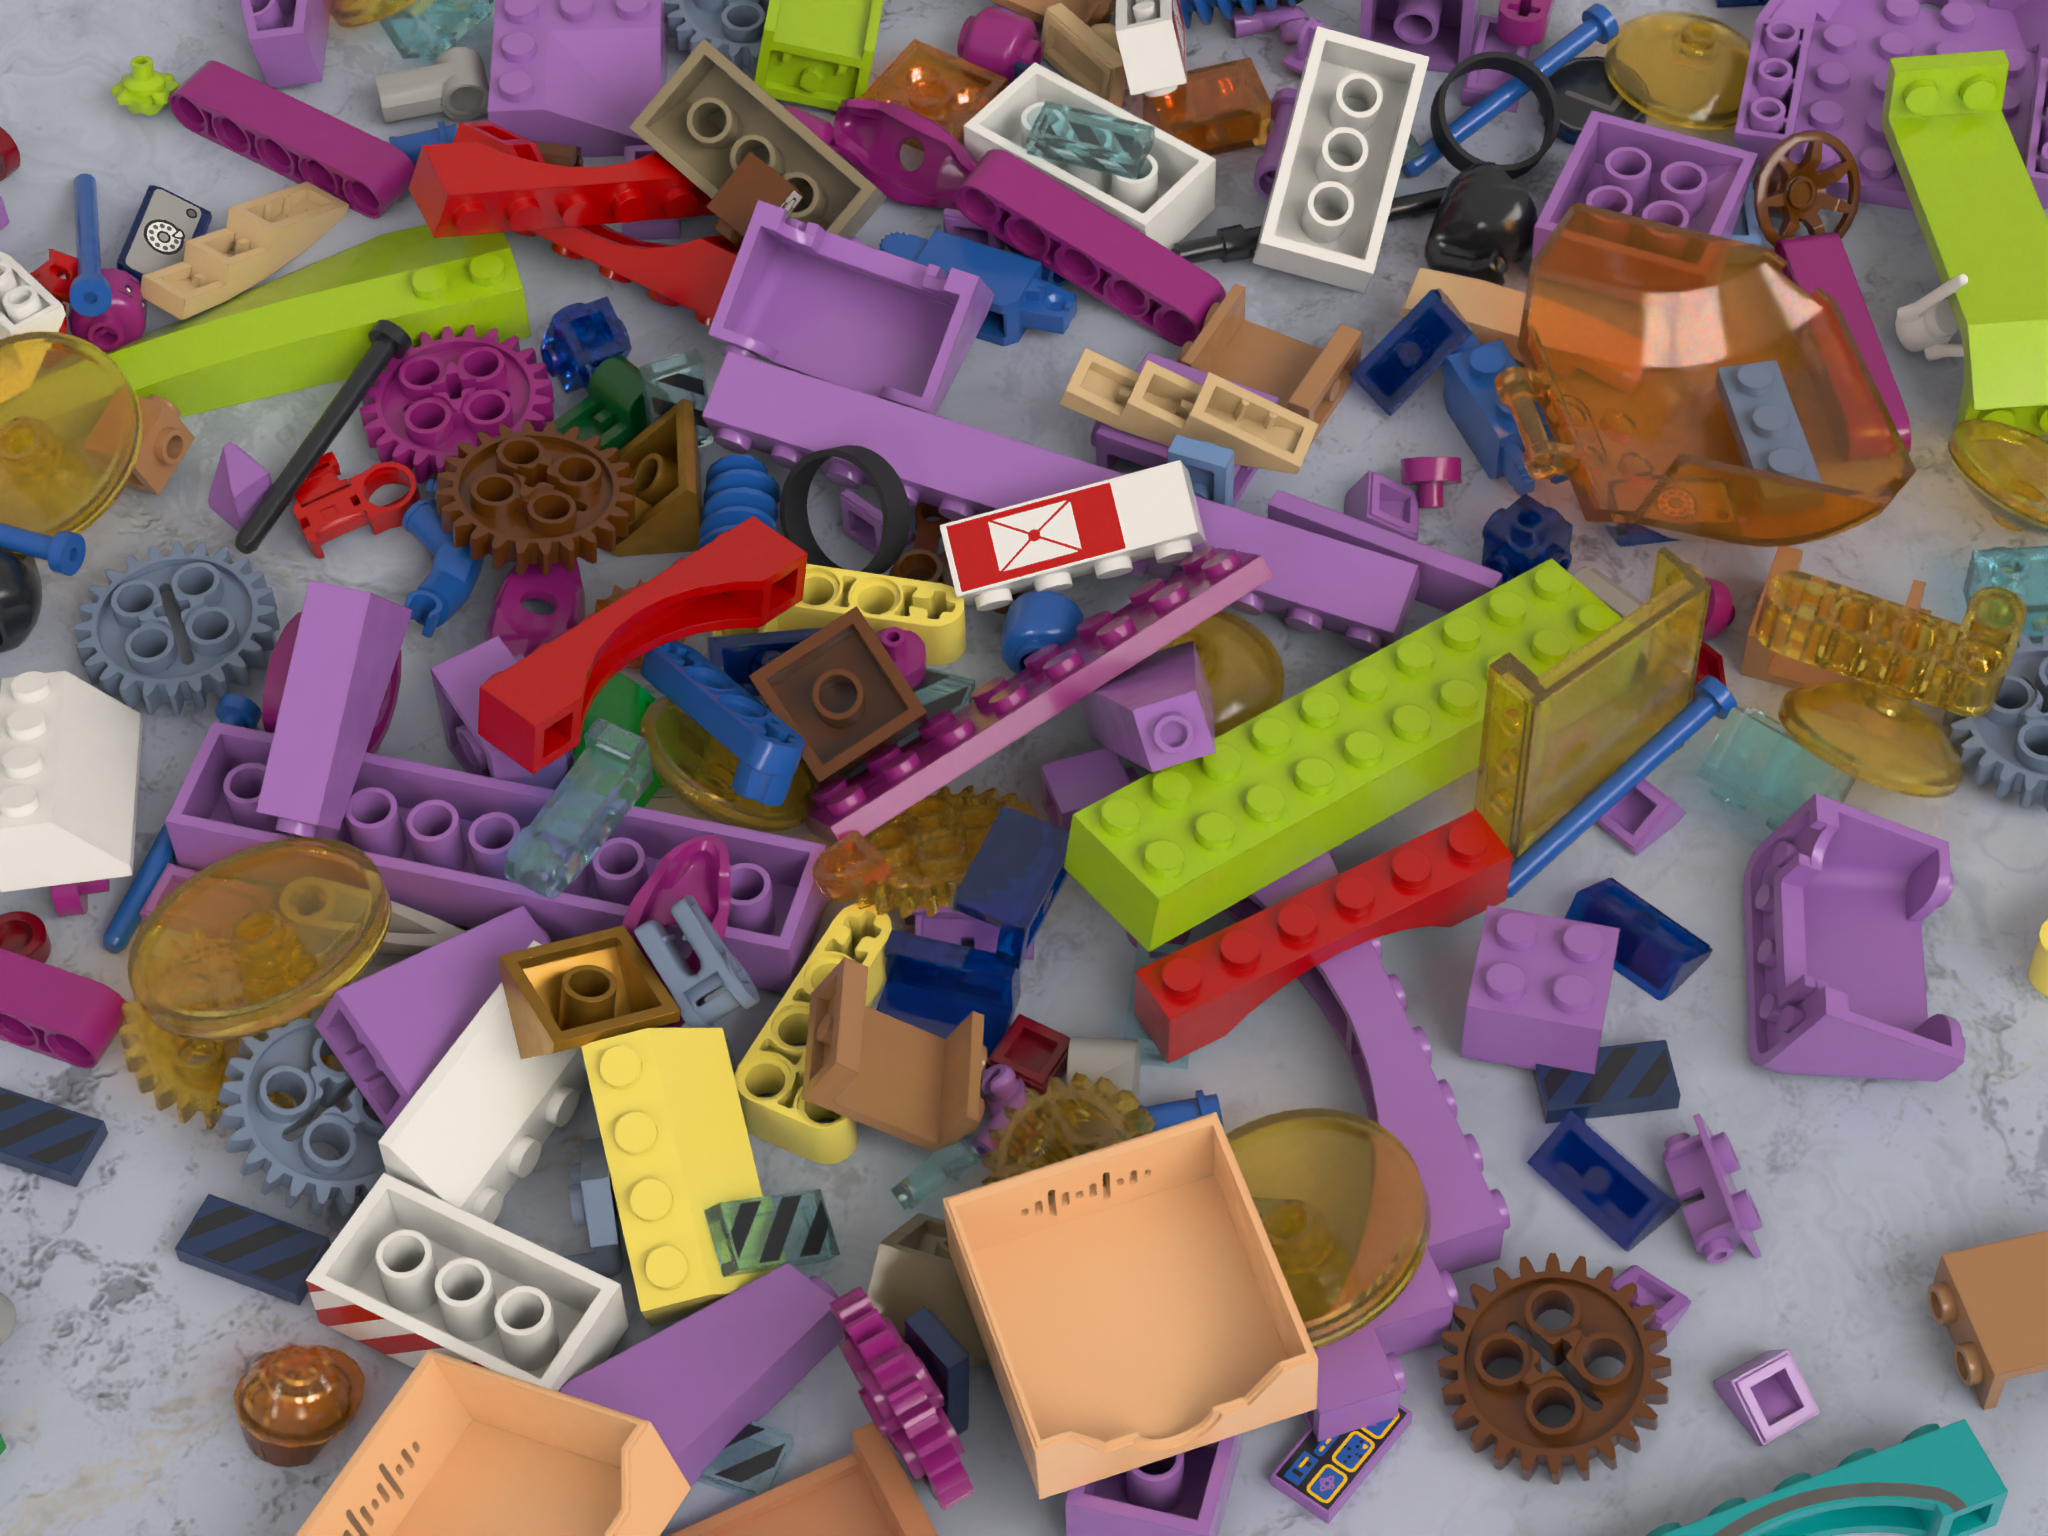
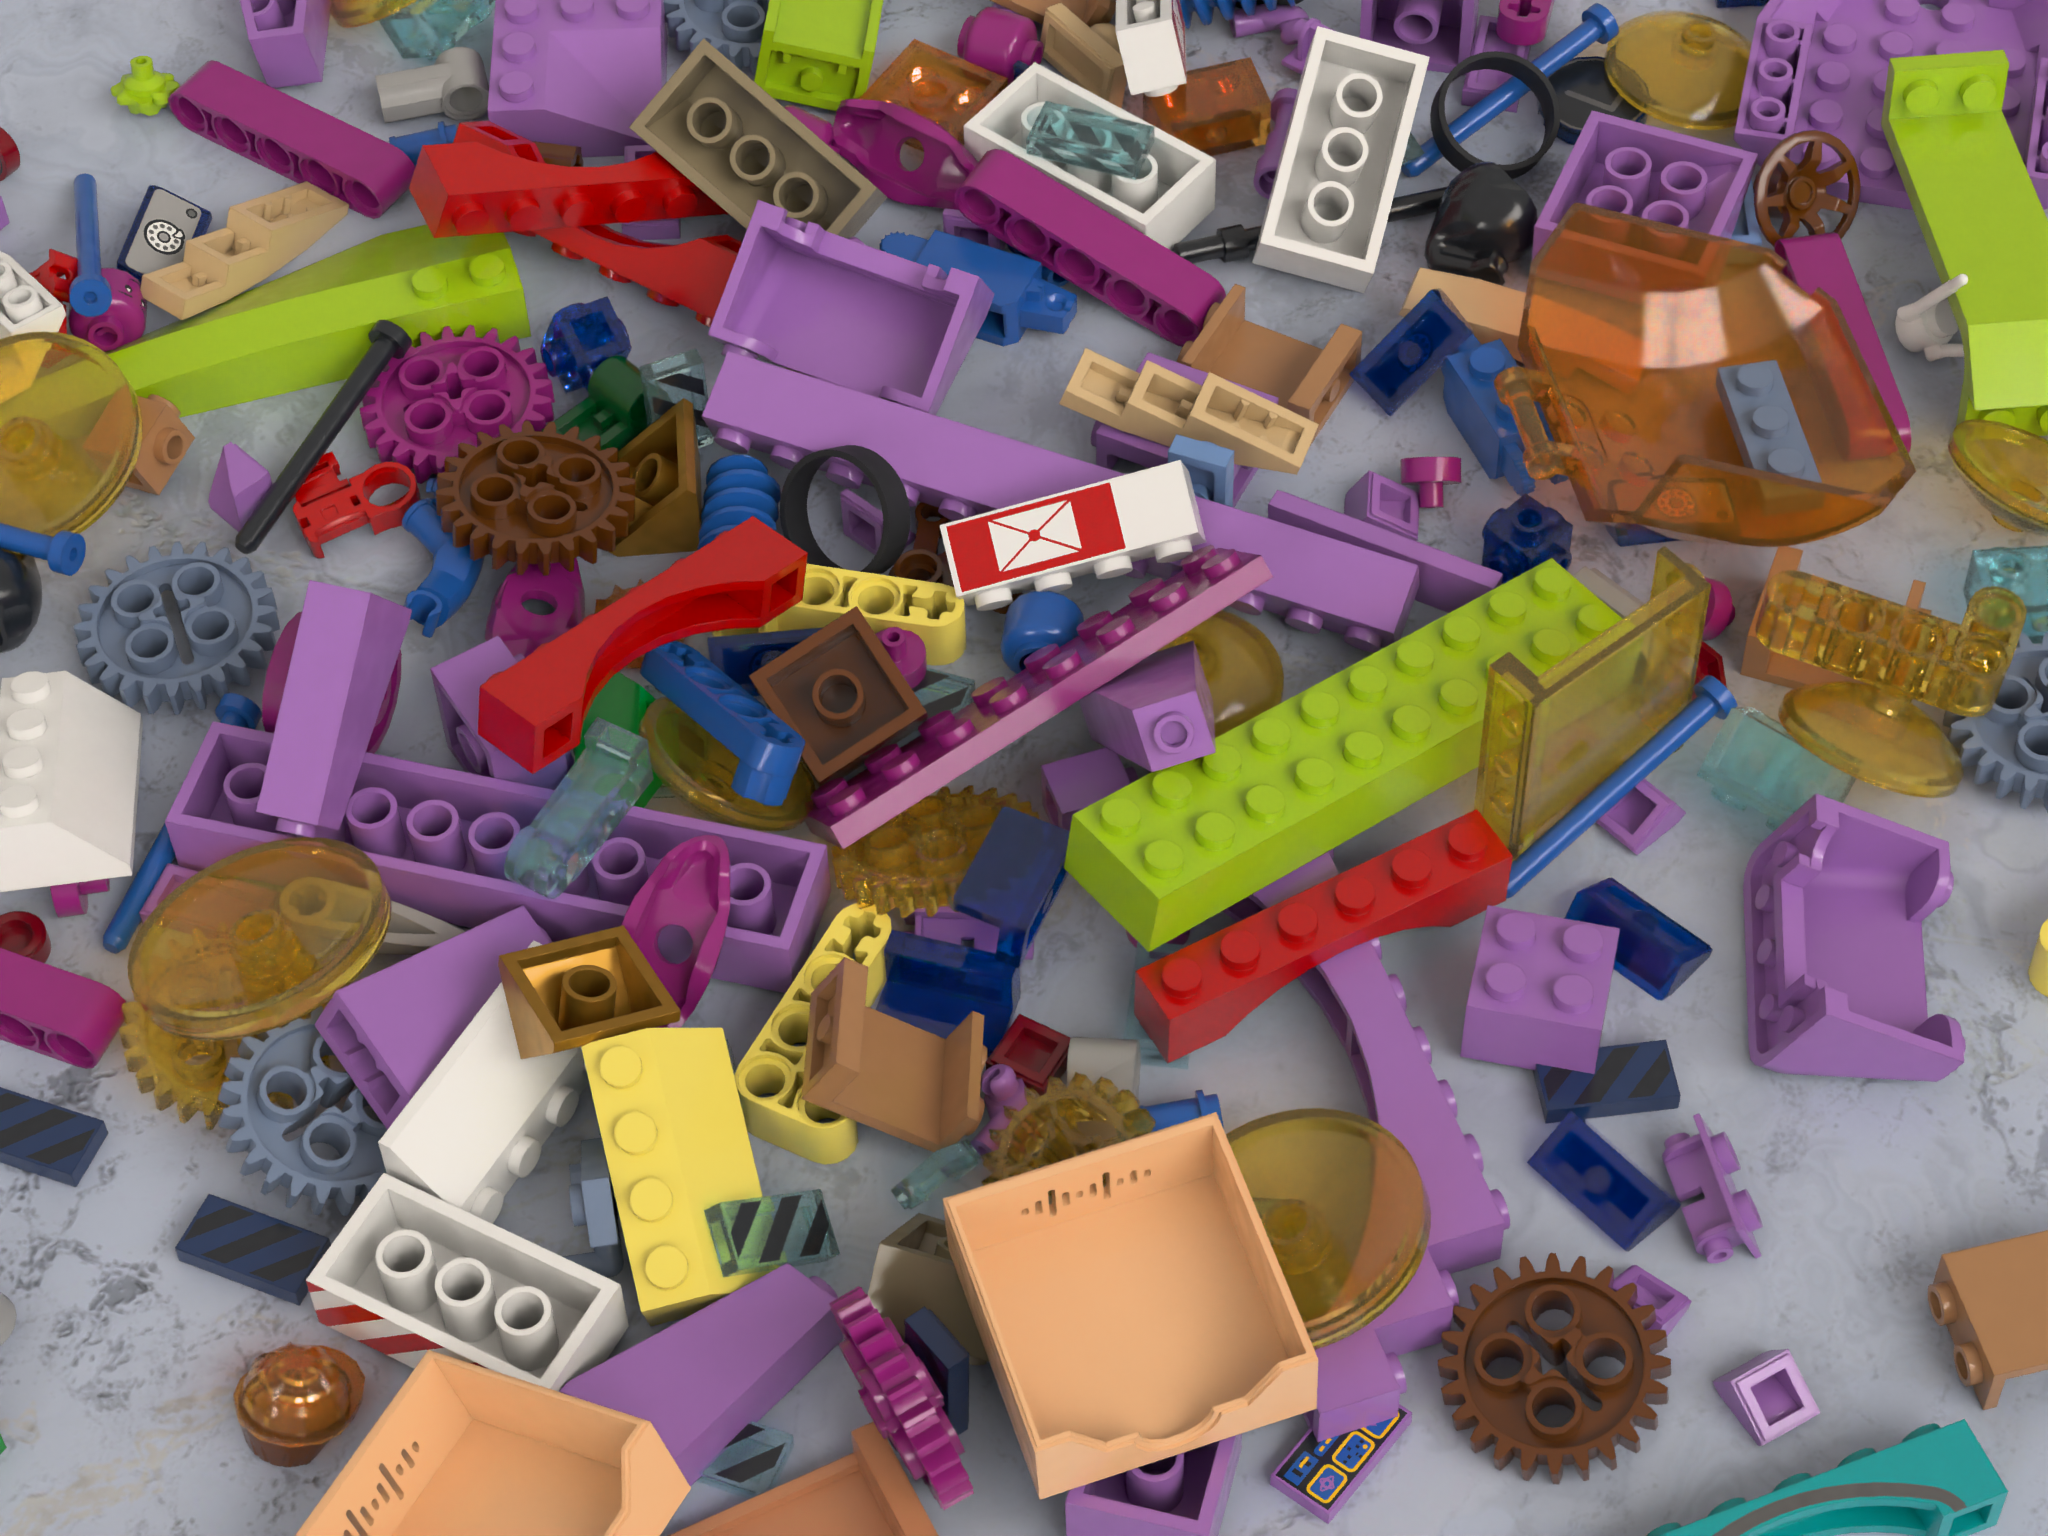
(717, 969): sand blue piece -> none
(739, 195): reddish brown brick -> none
(849, 868): clear orange tile -> none

